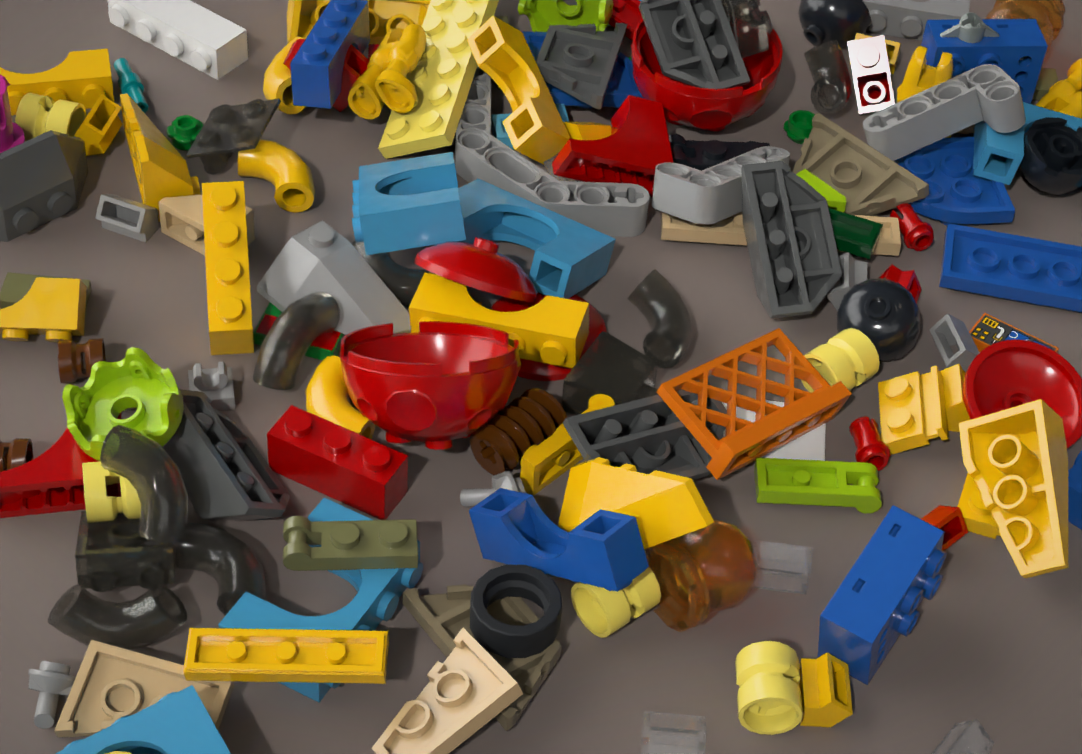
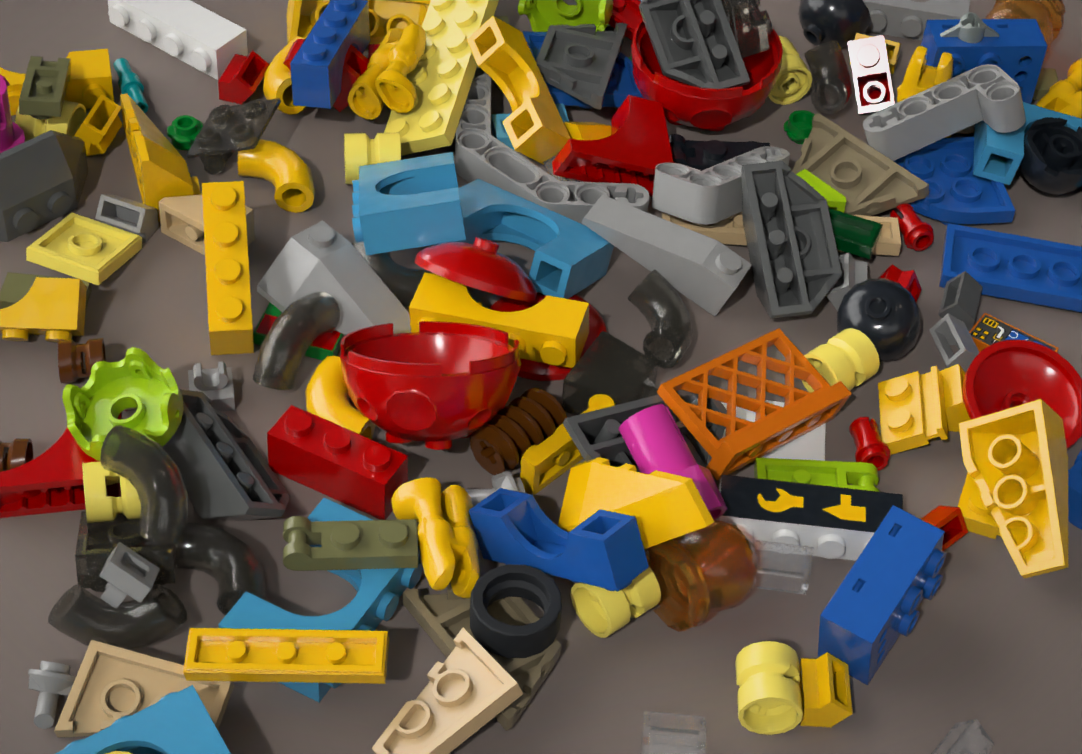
(44, 87): none -> olive plate
(84, 248): none -> light yellow tile
(127, 575): none -> light grey tile
(241, 77): none -> red piece
(362, 151): none -> light yellow wheel
(443, 532): none -> yellow piece
(659, 446): none -> dark pink piece
(686, 259): none -> light grey wedge
(794, 76): none -> light yellow wheel
(810, 515): none -> brick
(961, 299): none -> dark grey piece

